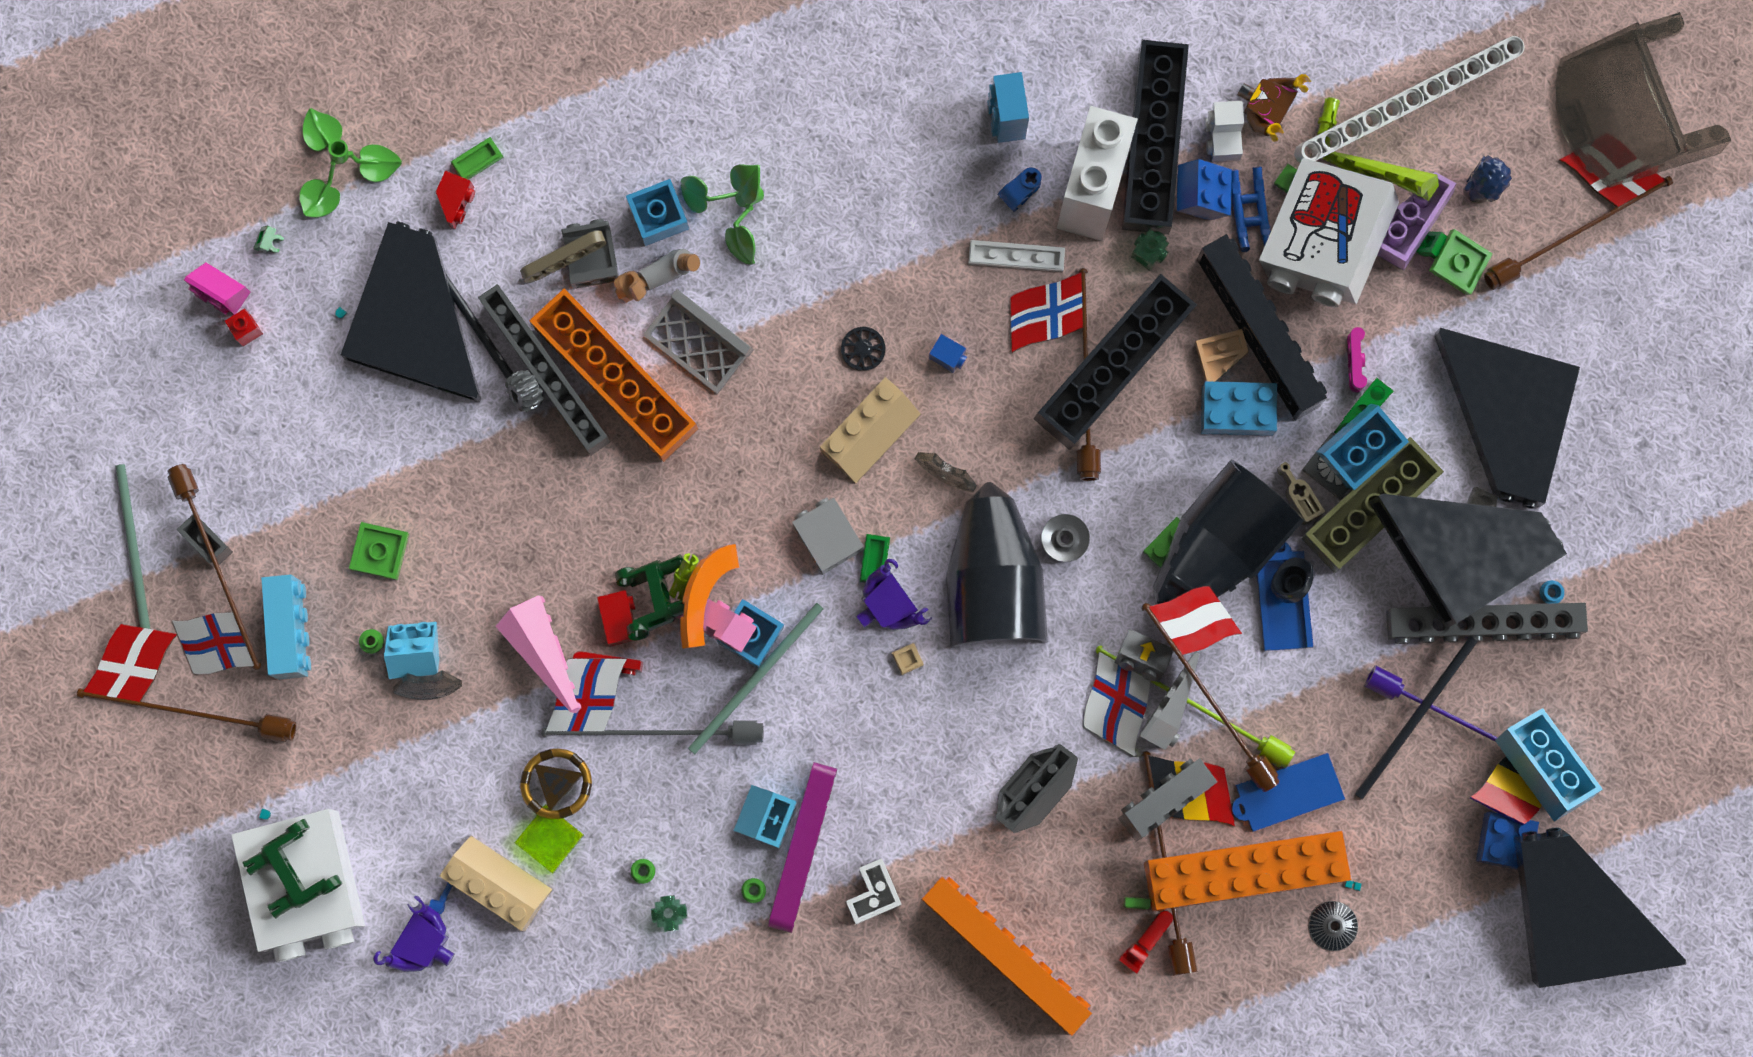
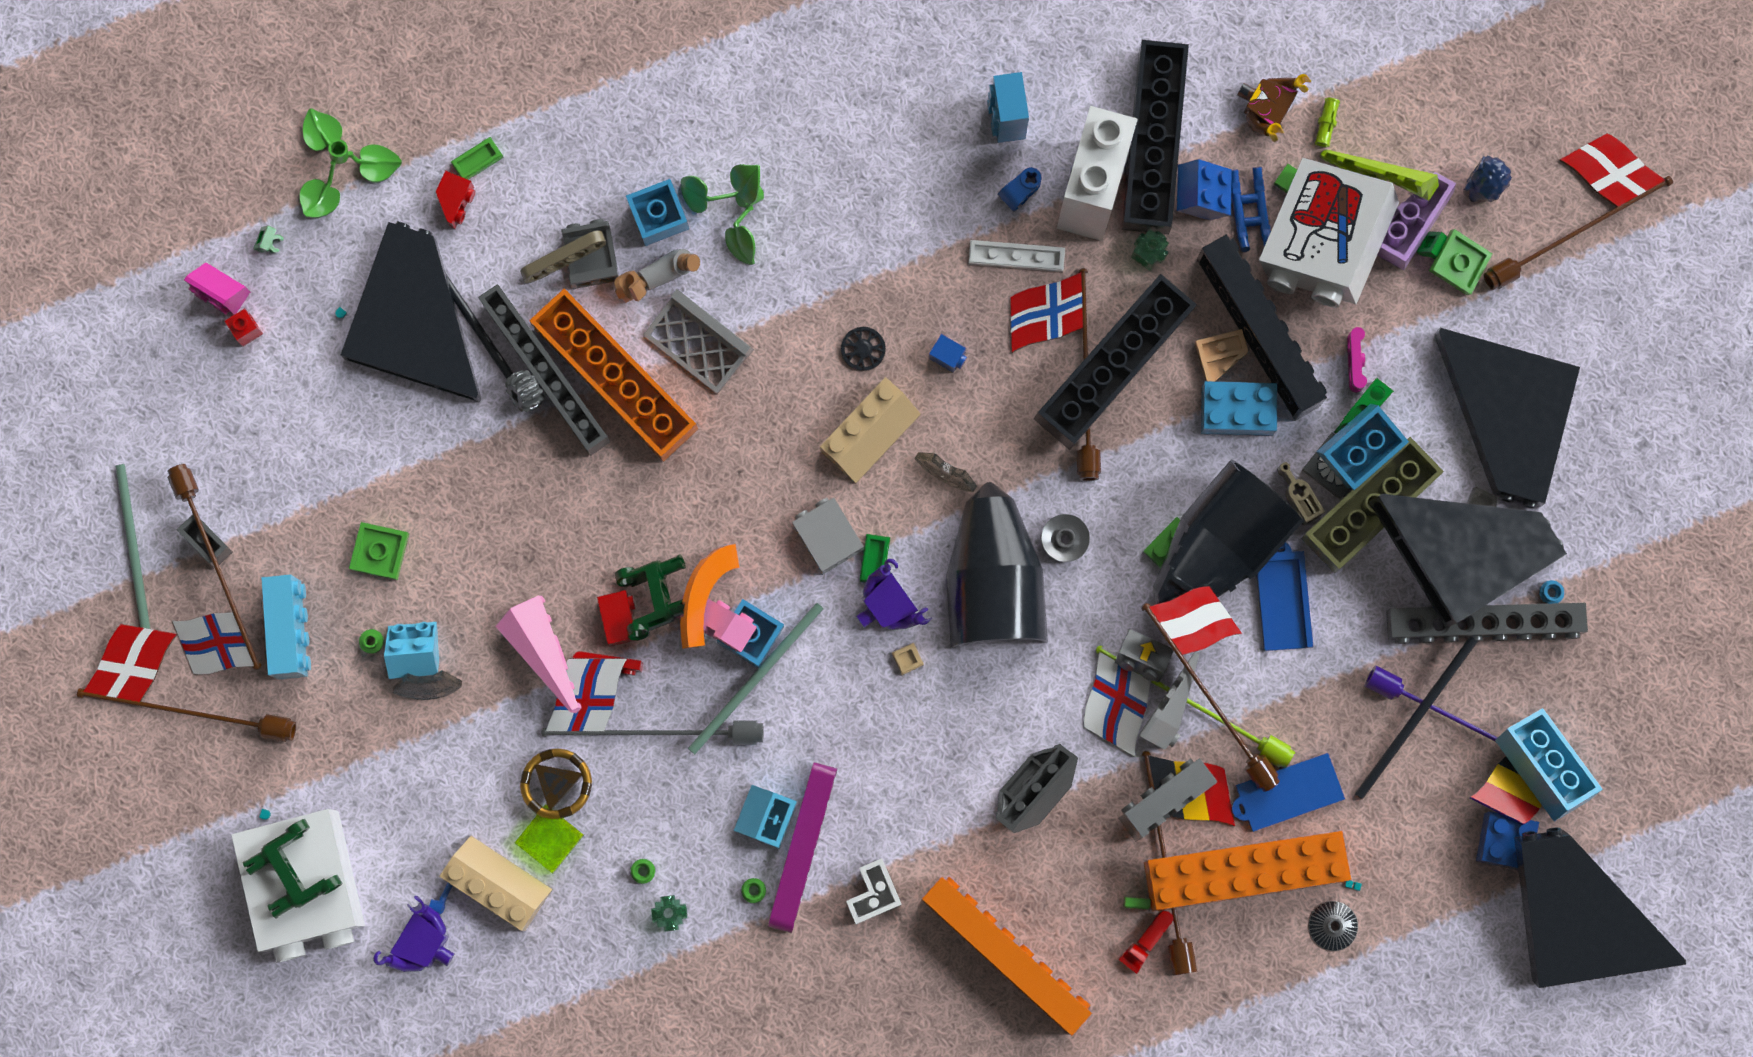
(682, 576): lime pin -> none
(1225, 126): white brick -> none
(1292, 580): black hat -> none
(1419, 95): white beam -> none
(1619, 110): clear smoke windscreen -> none

